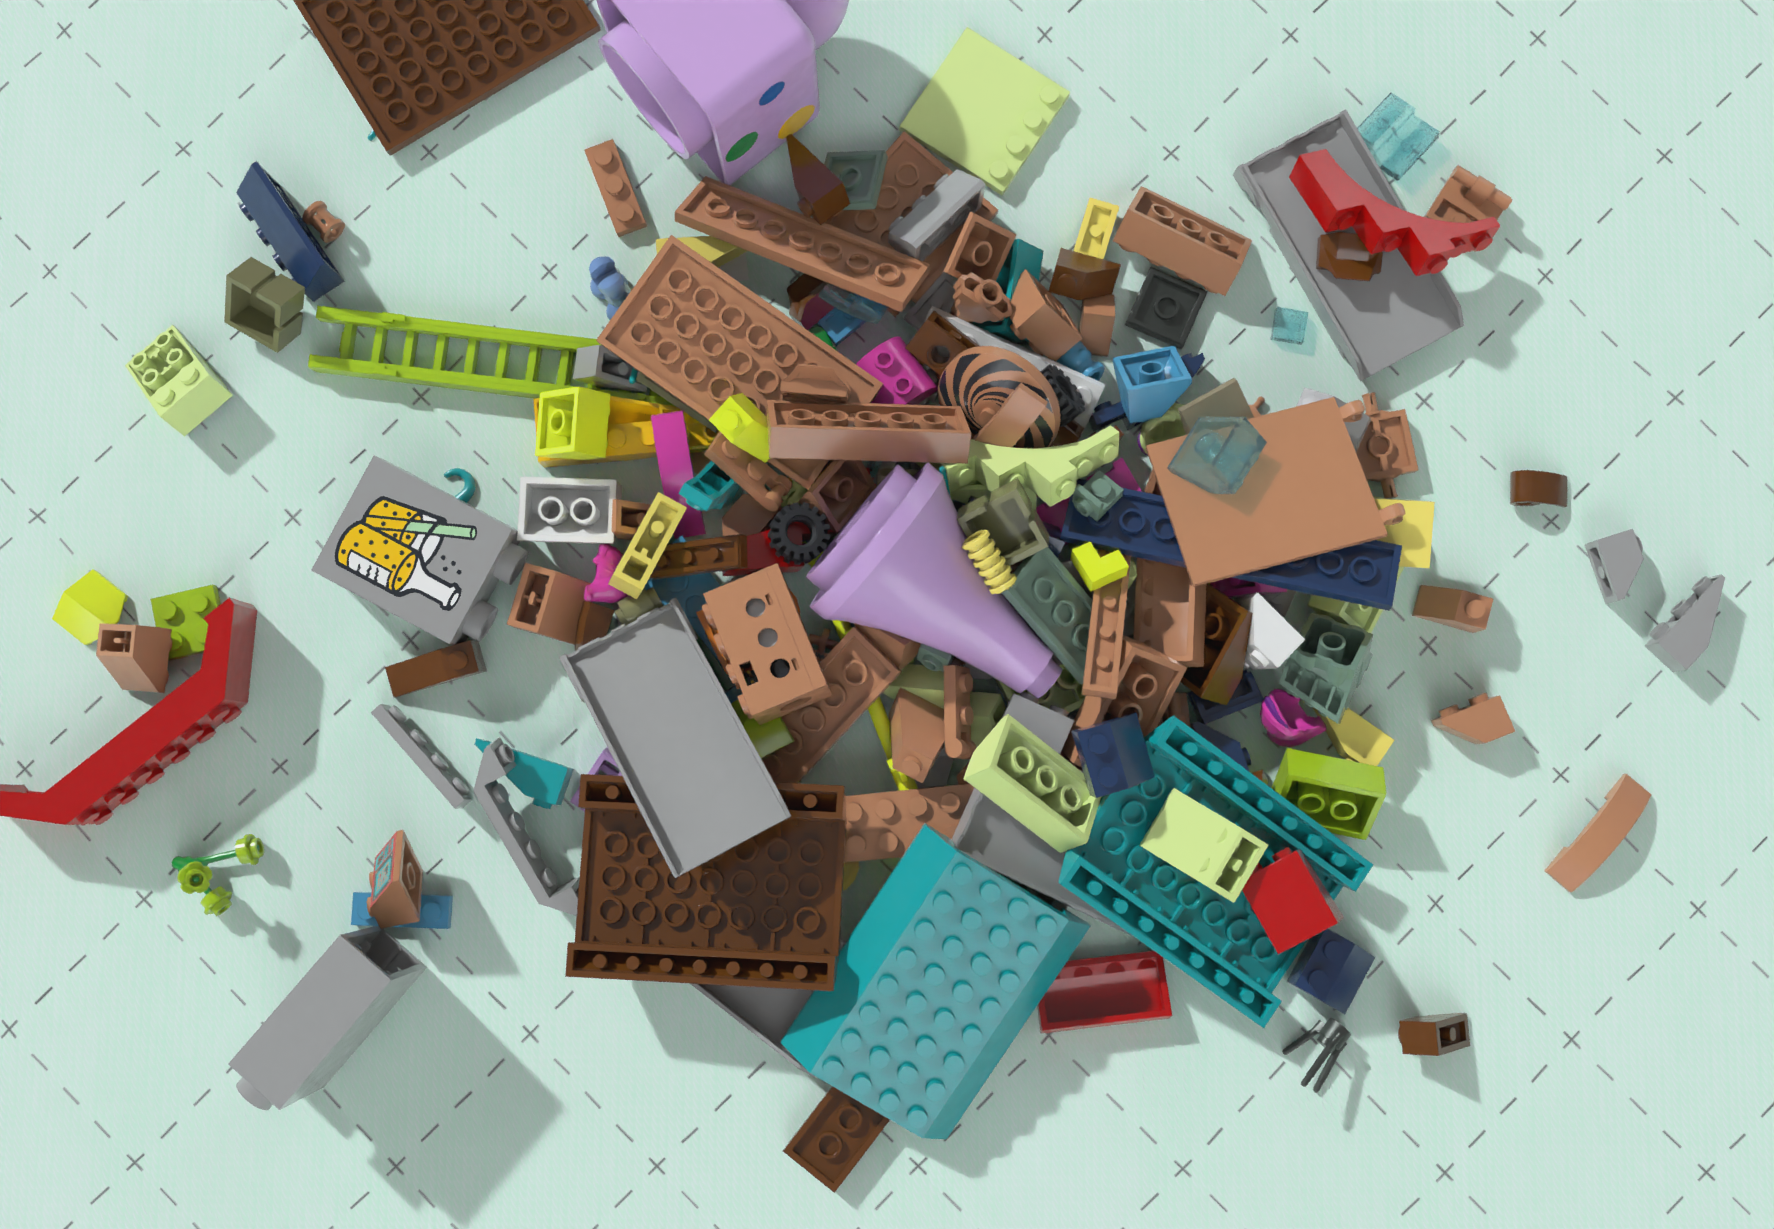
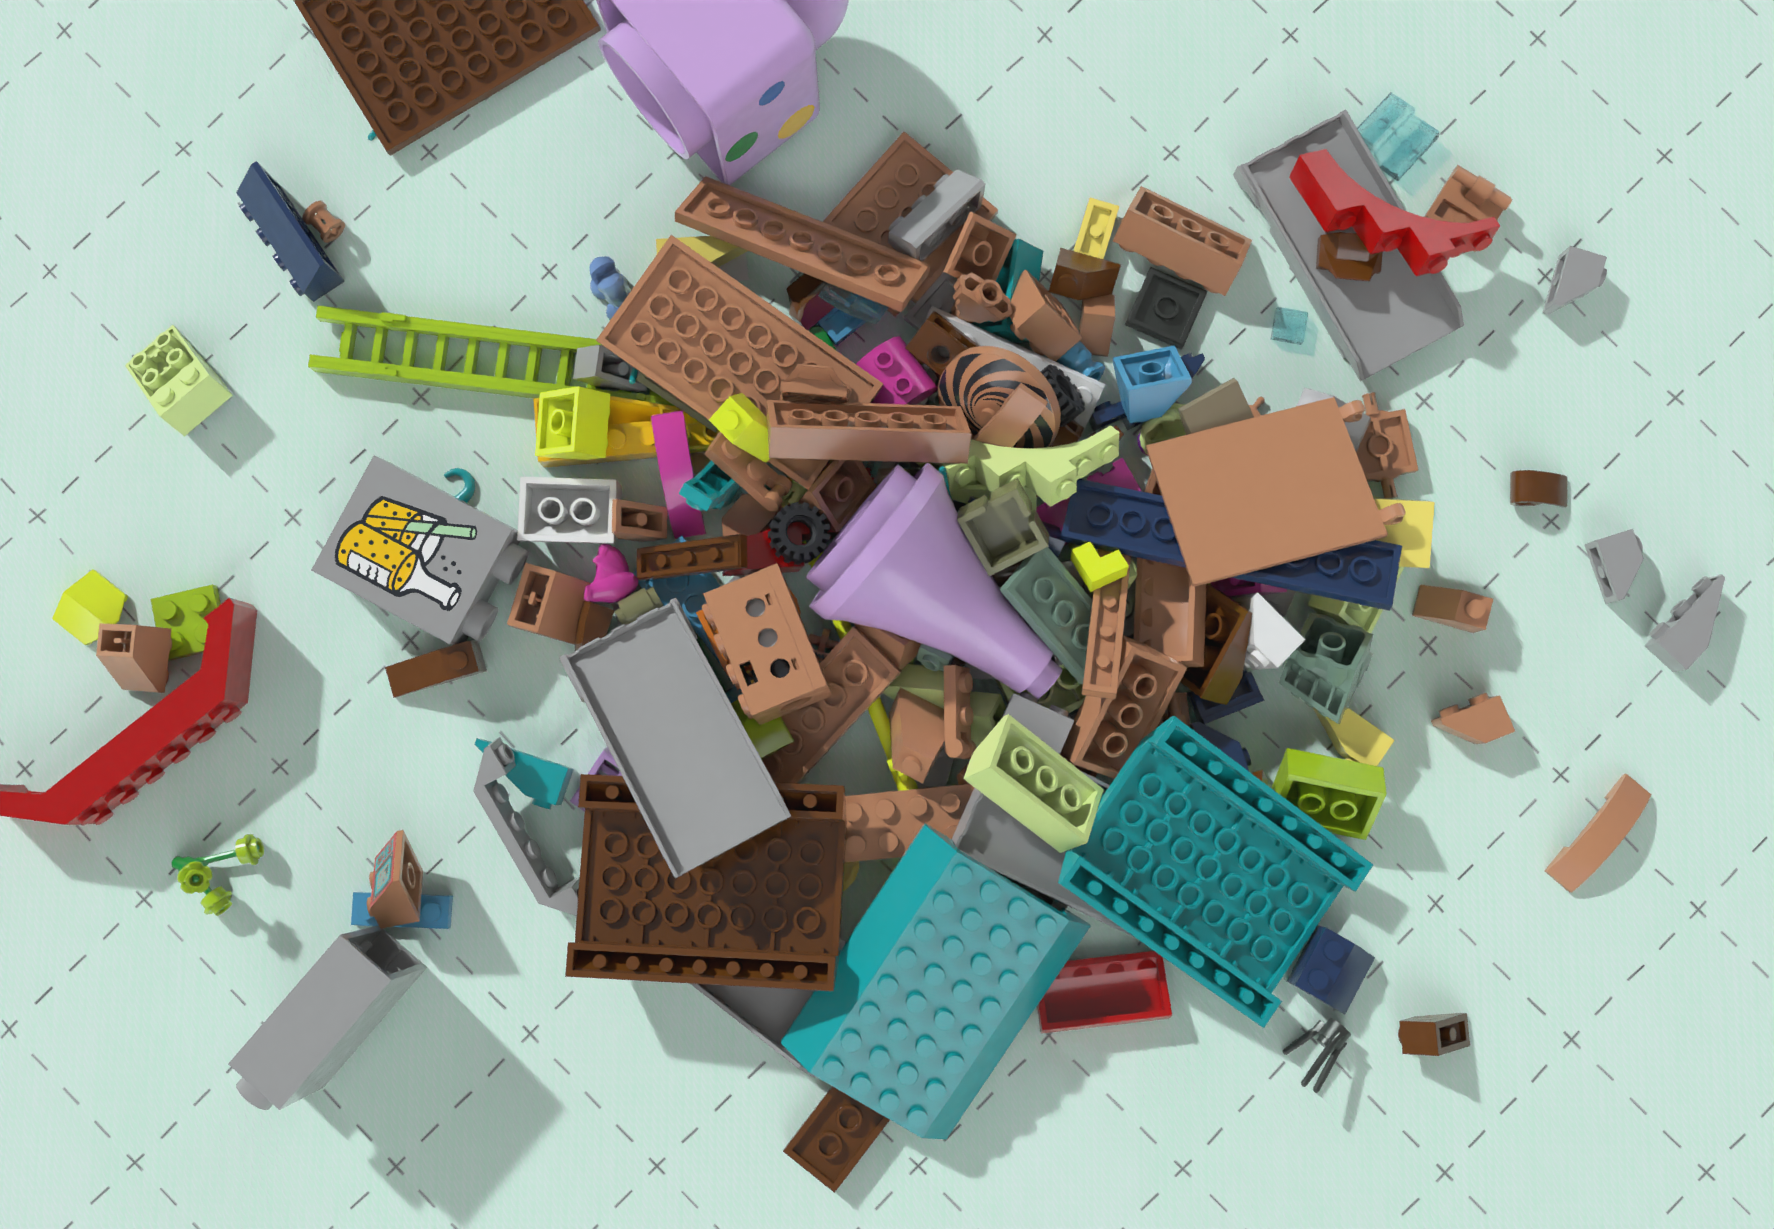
(264, 304): olive piece -> none
(414, 745): light grey plate -> none
(615, 188): nougat plate -> none
(647, 545): light yellow slope -> none
(818, 188): reddish brown slope -> none
(860, 174): sand green tile -> none
(984, 111): yellowish green plate -> none
(990, 563): light yellow piece -> none
(1096, 496): sand green bracket -> none
(1113, 755): dark blue slope -> none
(1204, 845): yellowish green slope -> none
(1218, 453): clear light blue slope -> none
(1287, 721): dark pink hair -> none
(1290, 900): red slope -> none
(1574, 277): none -> light grey slope

